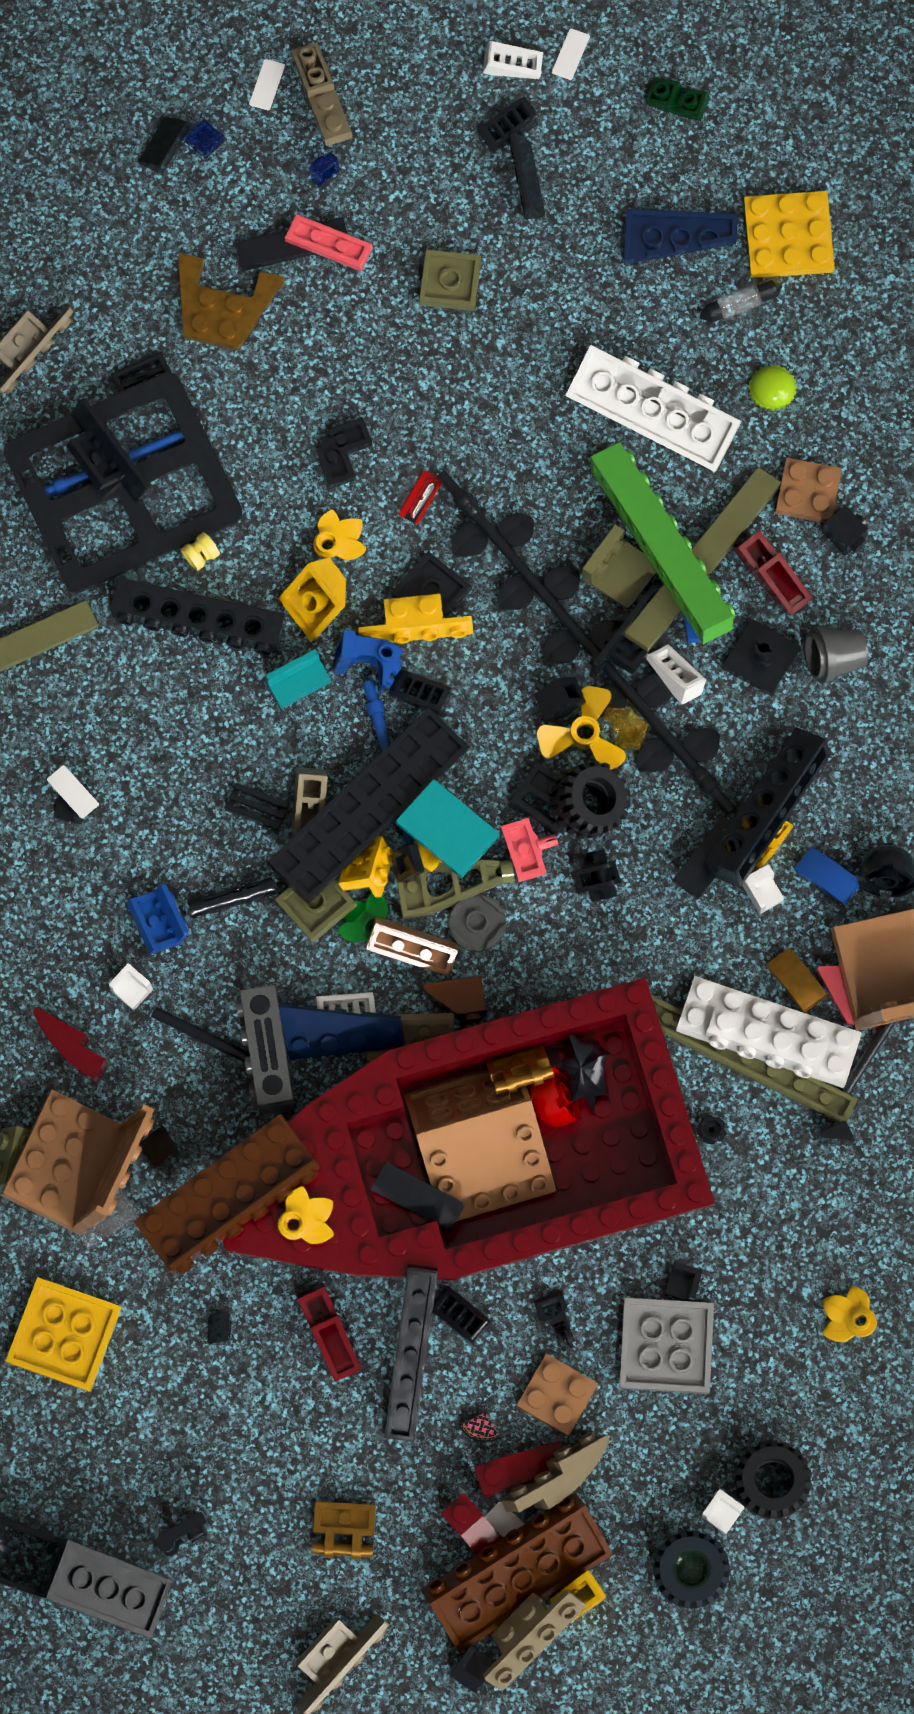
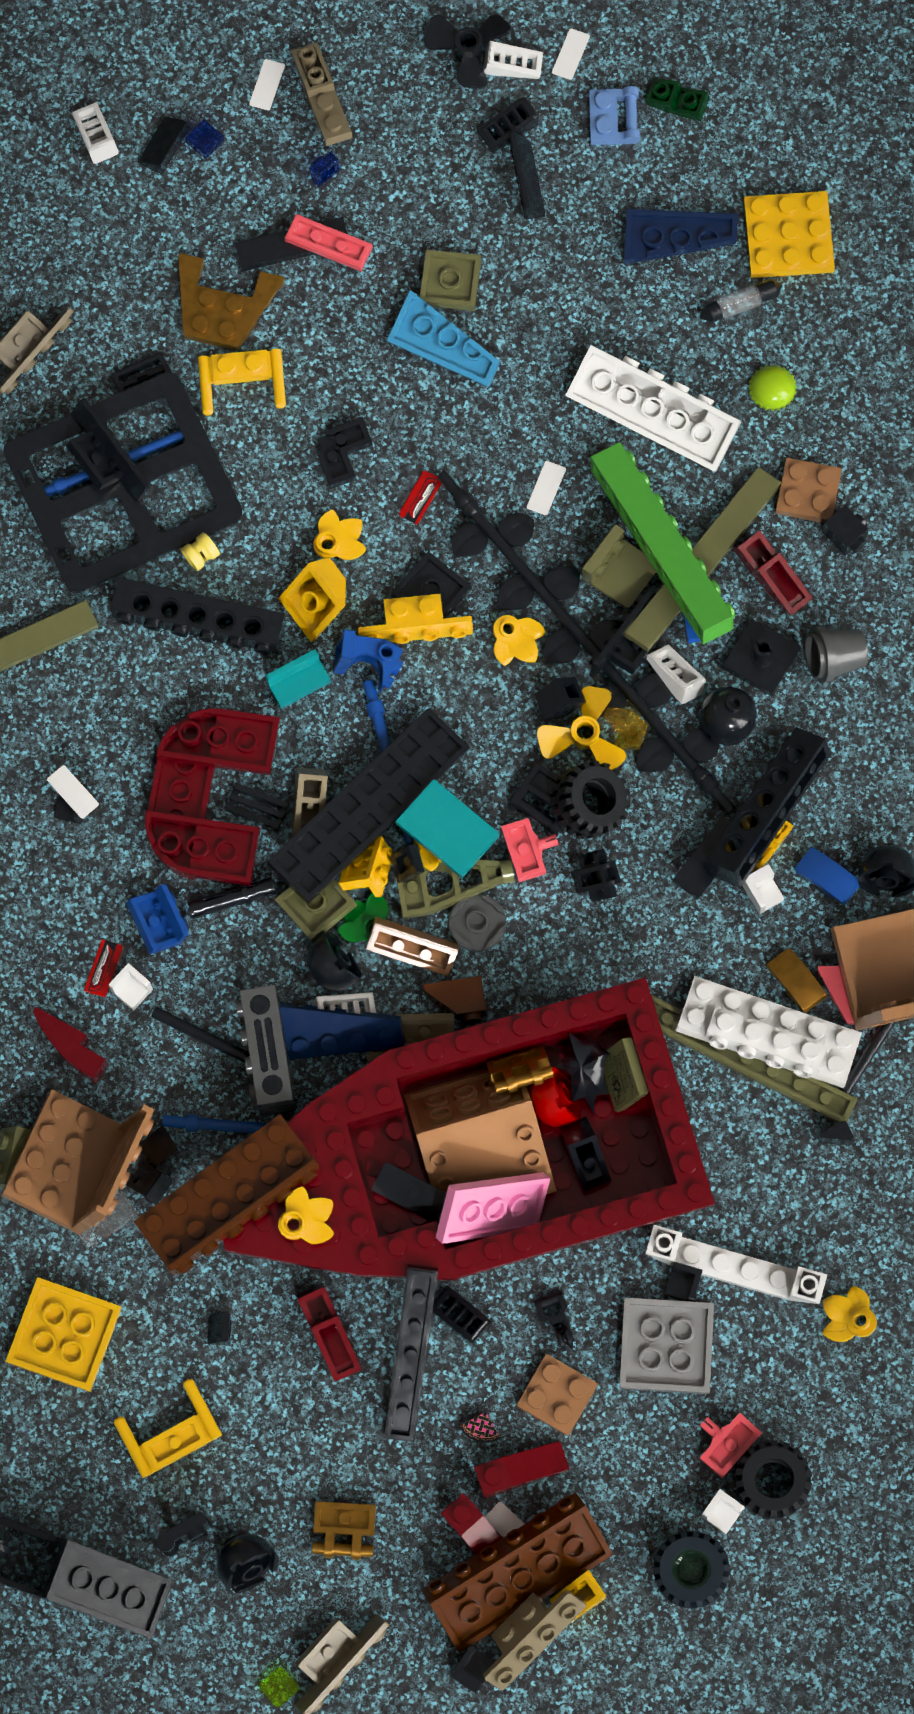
(102, 147): none -> white slope
(103, 968): none -> sticker
(149, 1183): none -> black slope
(174, 1442): none -> yellow plate
(182, 790): none -> dark red plate
(193, 1123): none -> blue bar
(240, 368): none -> yellow plate
(245, 1561): none -> black cylinder
(279, 1687): none -> clear neon green piece
(330, 964): none -> black cylinder
(436, 339): none -> dark azure wing
(443, 36): none -> black piece
(444, 692): black slope -> none
(491, 1207): none -> bright pink plate
(520, 642): none -> yellow plate
(546, 488): none -> white sticker
(565, 1474): dark tan slope -> none
(585, 1153): none -> black slope
(605, 117): none -> medium blue plate
(624, 1075): none -> olive tile
(714, 1122): black plate -> none
(727, 715): none -> black cylinder
(728, 1443): none -> coral plate
(736, 1268): none -> white slope

